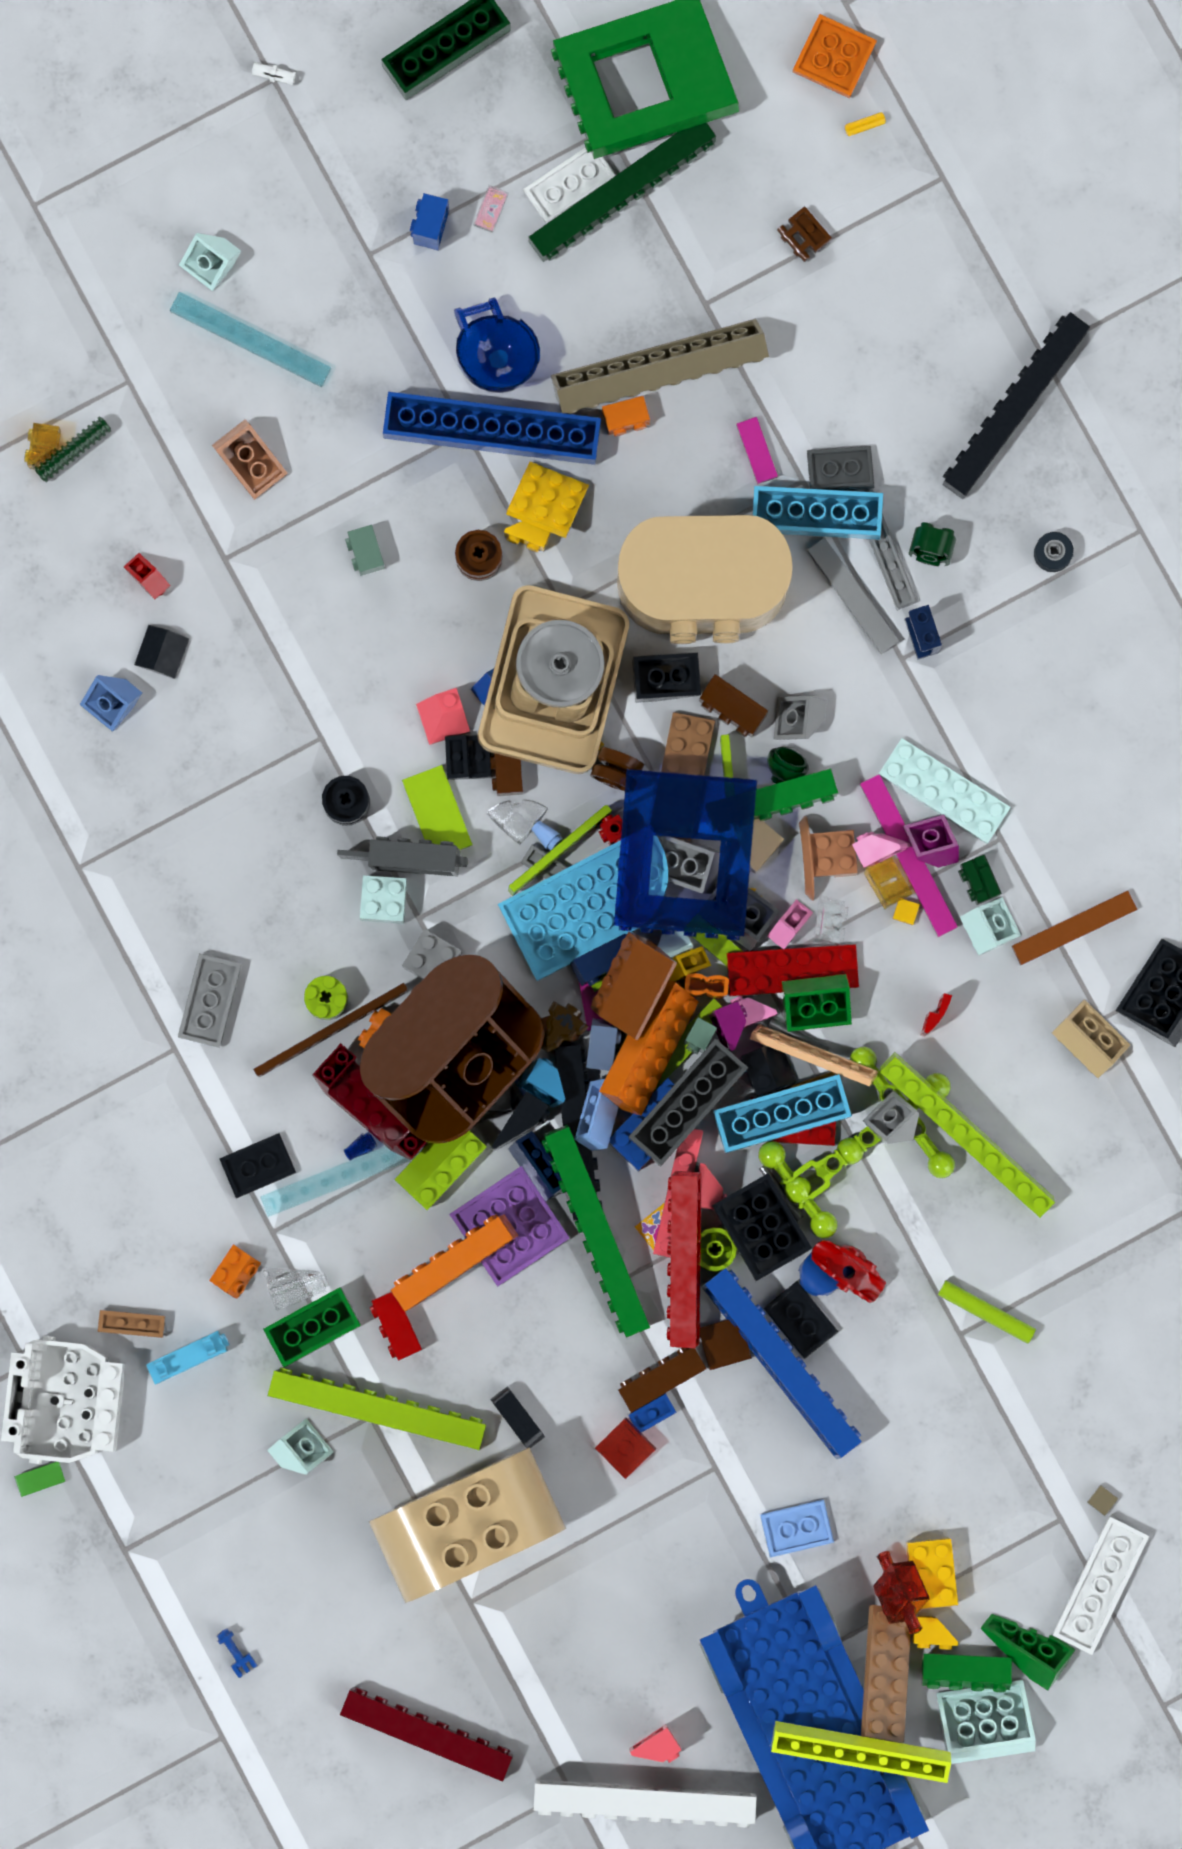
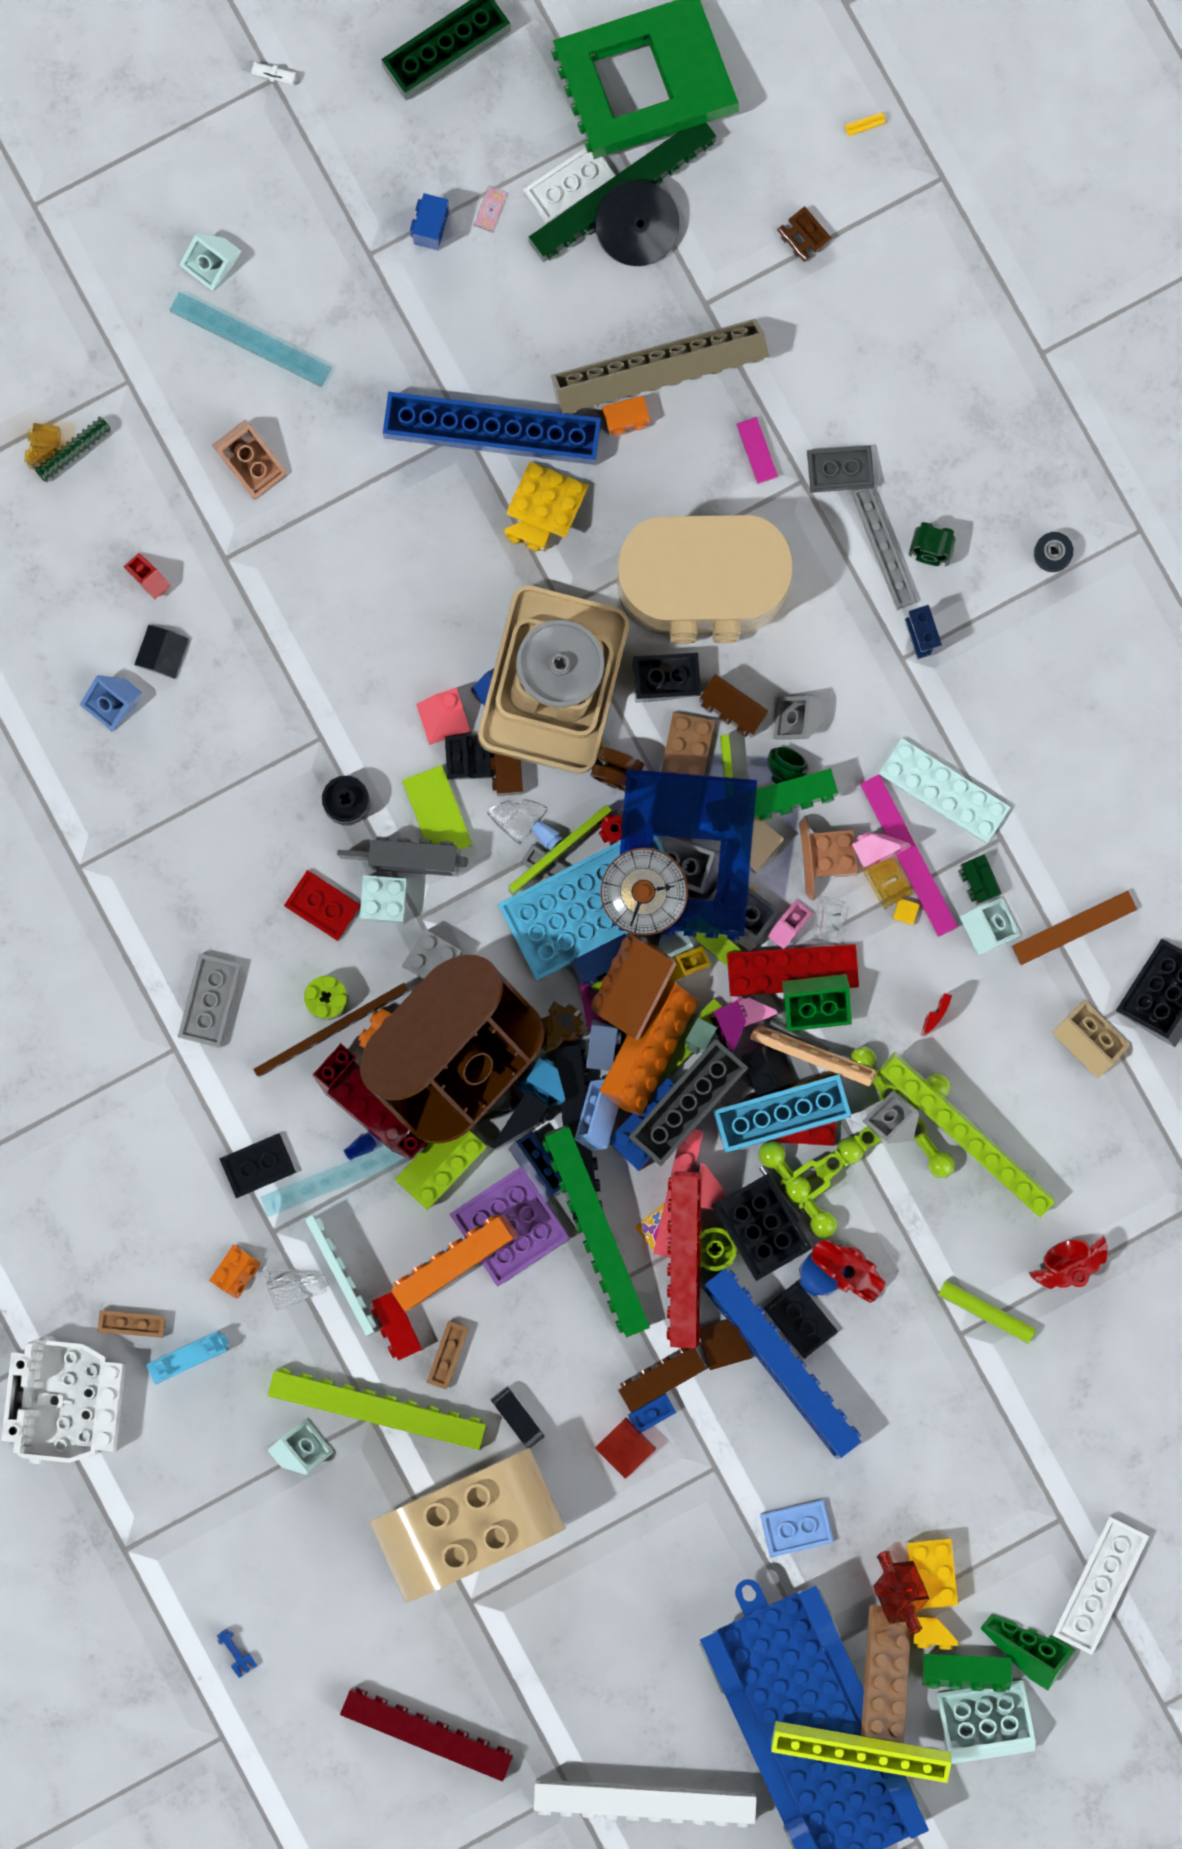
(39, 1479): bright green slope -> none
(312, 1327): green brick -> none
(322, 905): none -> red tile
(337, 1267): none -> light aqua plate
(365, 549): sand green brick -> none
(447, 1355): none -> medium nougat plate
(478, 542): reddish brown wheel -> none
(495, 349): clear blue windscreen -> none
(617, 221): none -> black dish
(644, 891): none -> light grey dish
(657, 1746): coral slope -> none
(712, 986): orange brick -> none
(820, 511): medium azure brick -> none
(834, 56): orange plate -> none
(853, 595): light grey tile -> none
(933, 841): magenta slope -> none
(1016, 405): black brick -> none
(1071, 1263): none -> red piece
(1102, 1500): dark tan tile -> none

